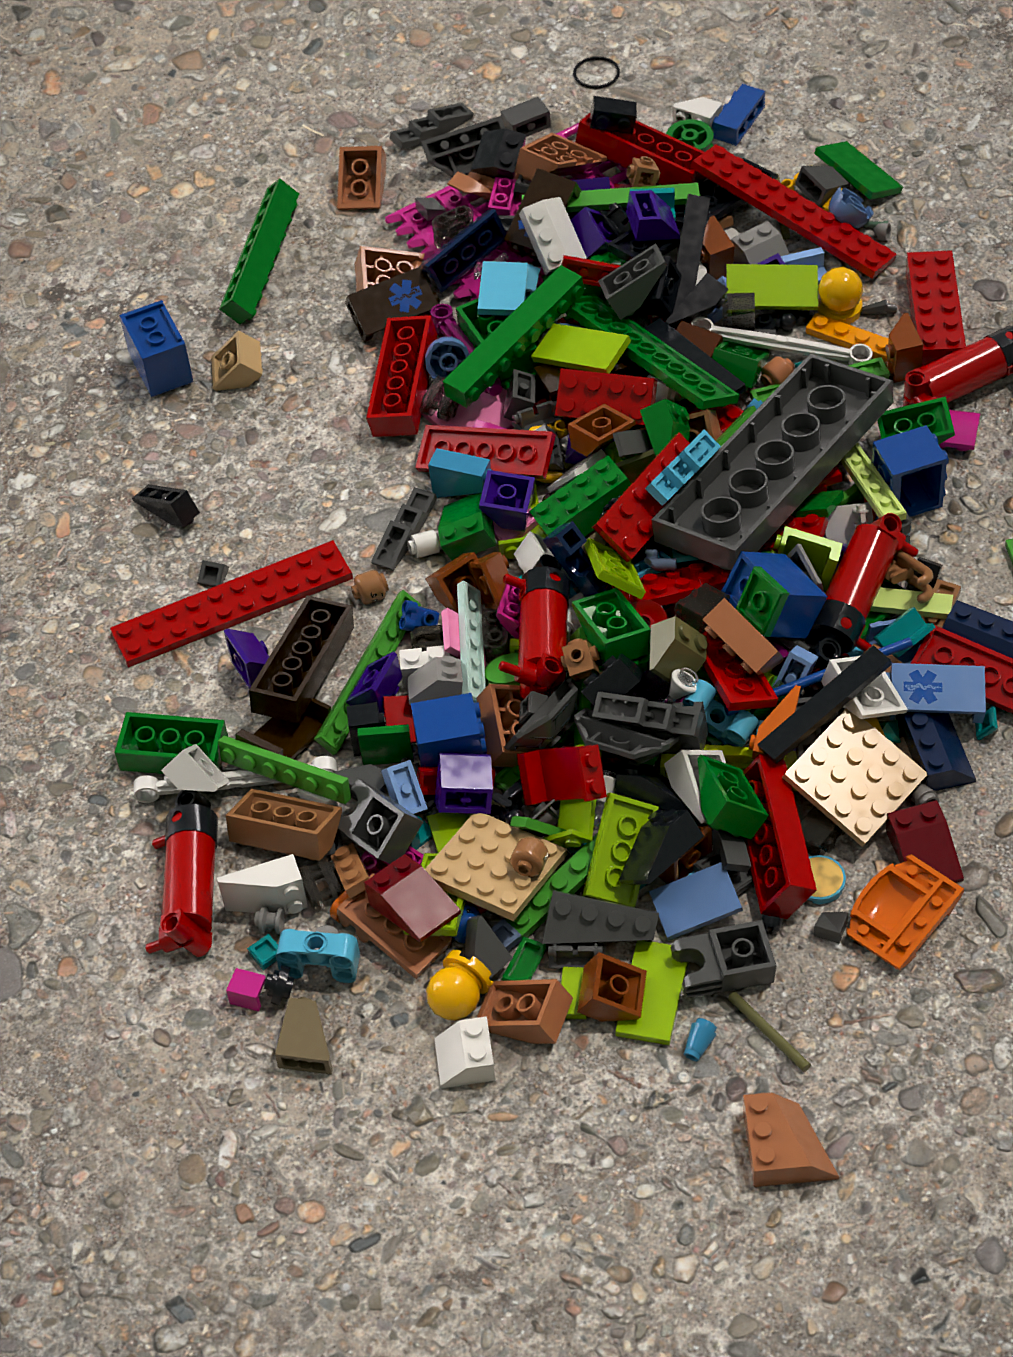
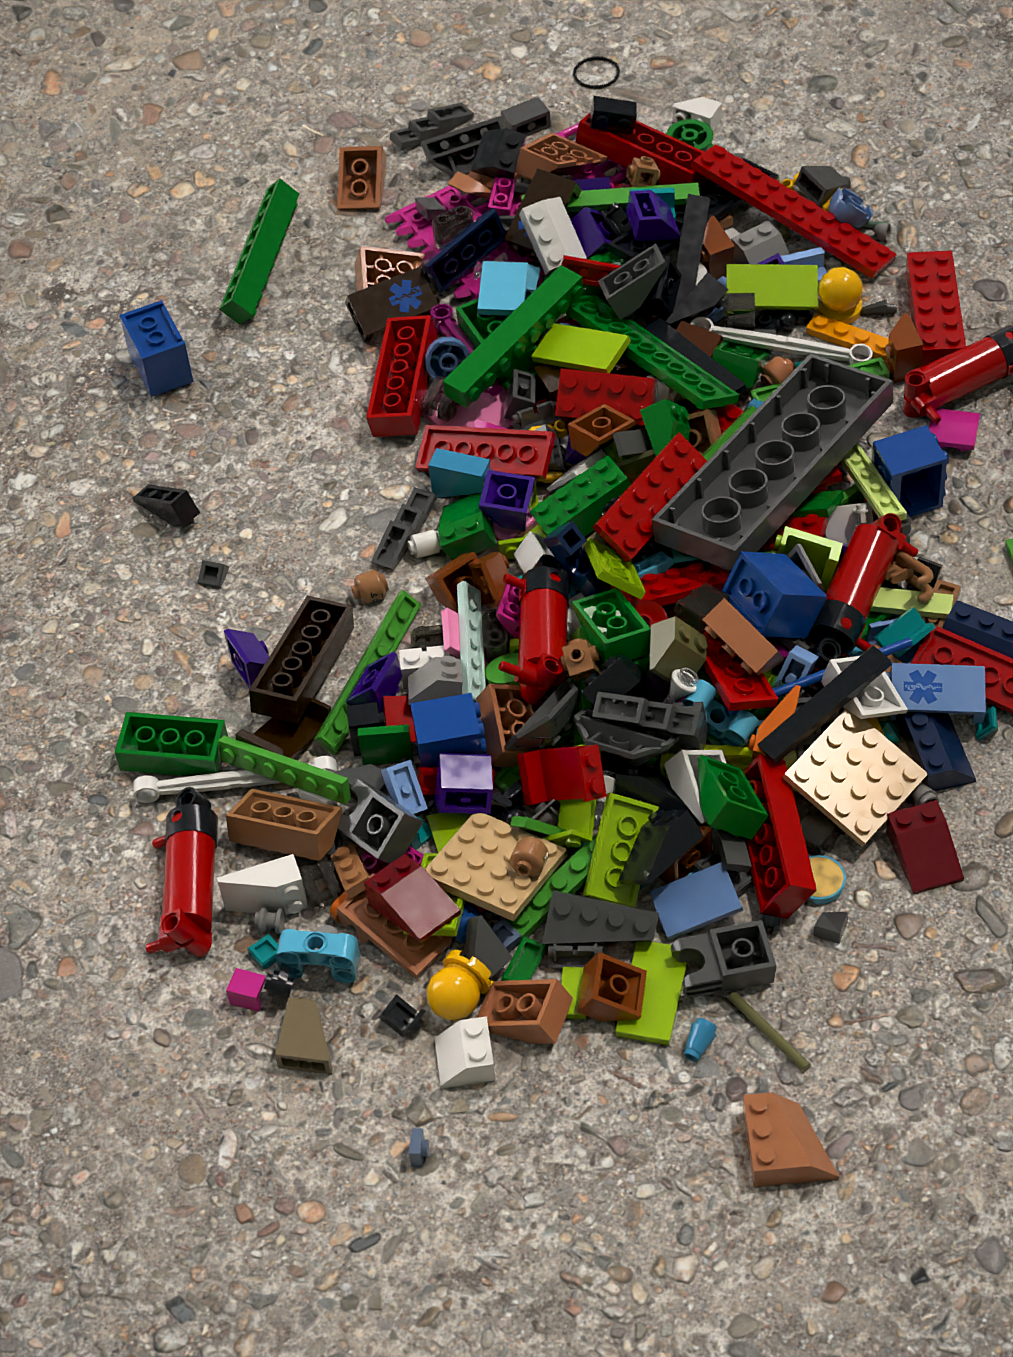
(194, 772): white slope -> none
(230, 603): red plate -> none
(237, 363): tan slope -> none
(402, 1016): none -> black bracket
(416, 616): blue plate -> none
(418, 1147): none -> sand blue plate
(530, 705): dark grey slope -> none
(659, 564): sand blue arm -> none
(683, 467): medium azure slope -> none
(738, 114): blue brick -> none
(762, 601): green tile -> none
(858, 170): green tile -> none
(902, 910): orange slope -> none
(930, 413): green slope -> none

